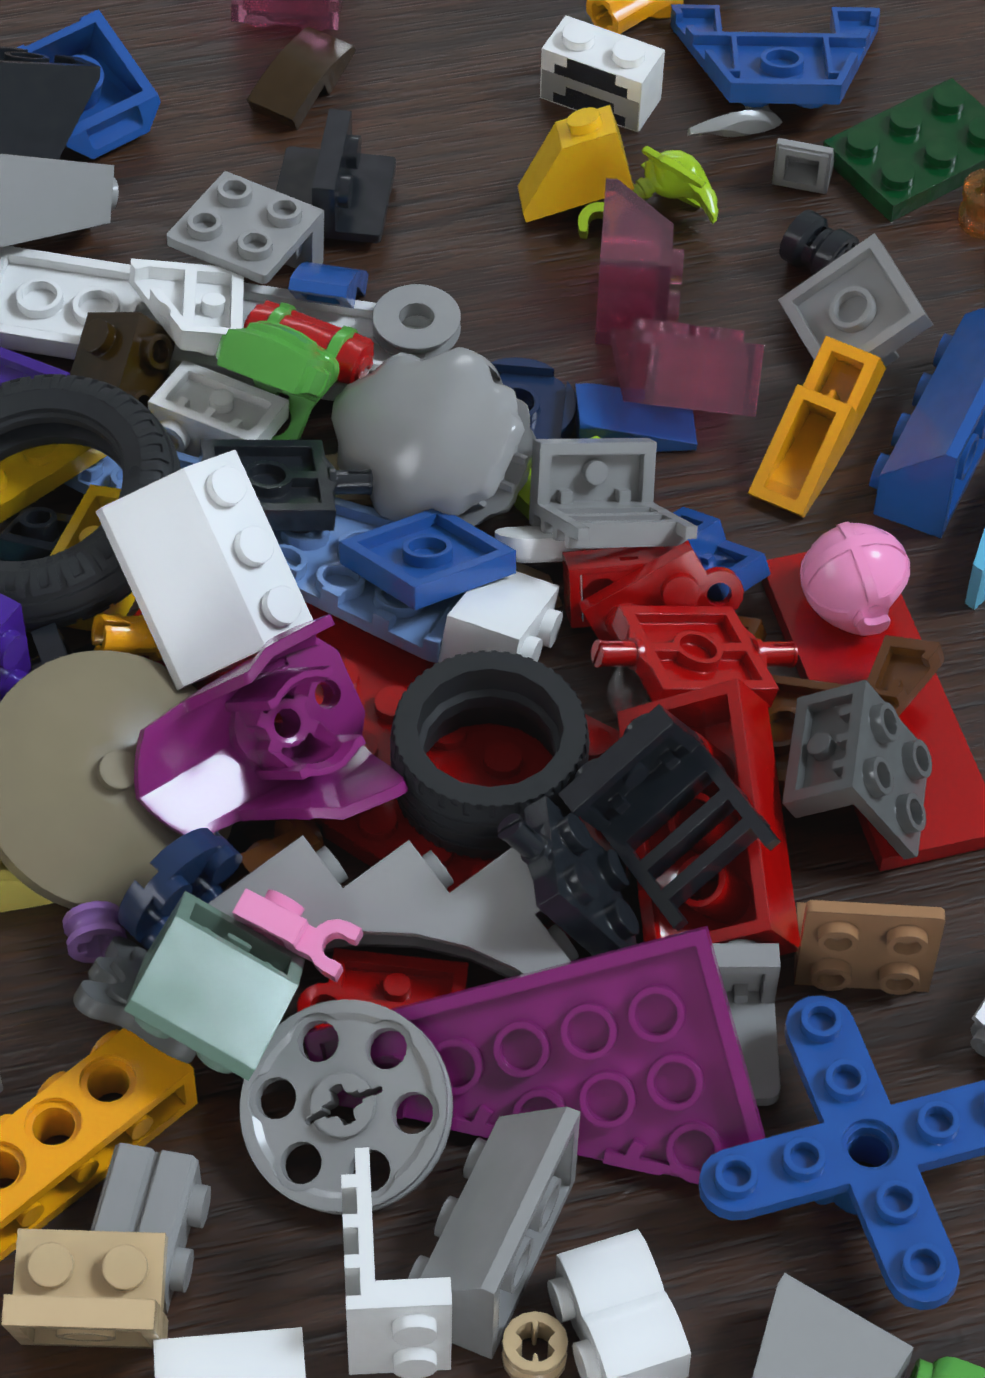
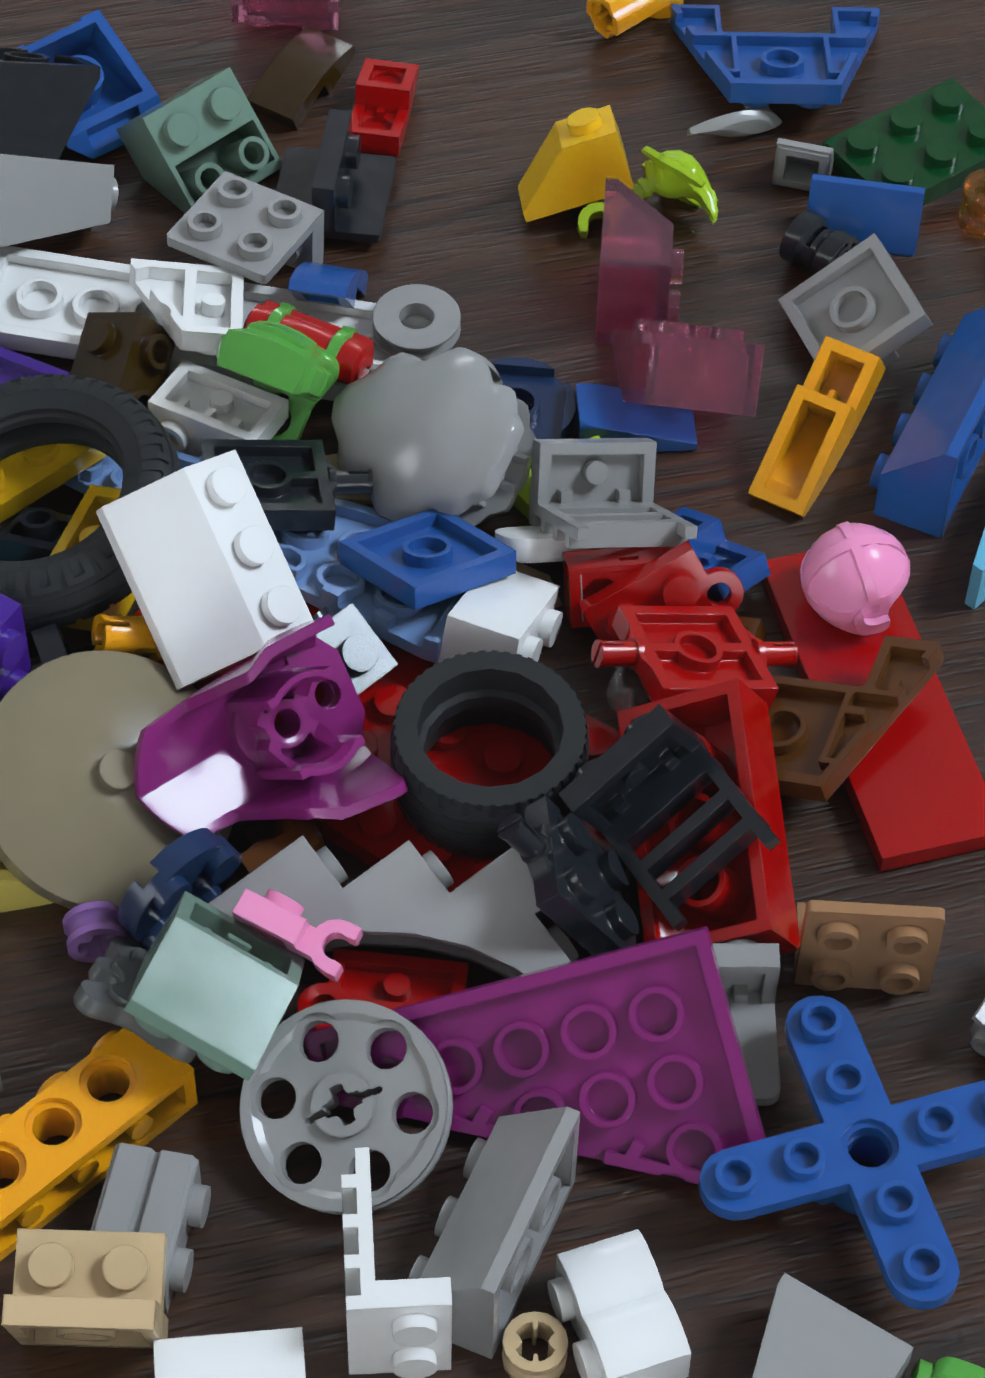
(197, 137): none -> sand green slope
(358, 646): none -> bracket
(383, 105): none -> red slope
(601, 68): white brick -> none
(860, 753): dark grey bracket -> none
(870, 208): none -> blue slope

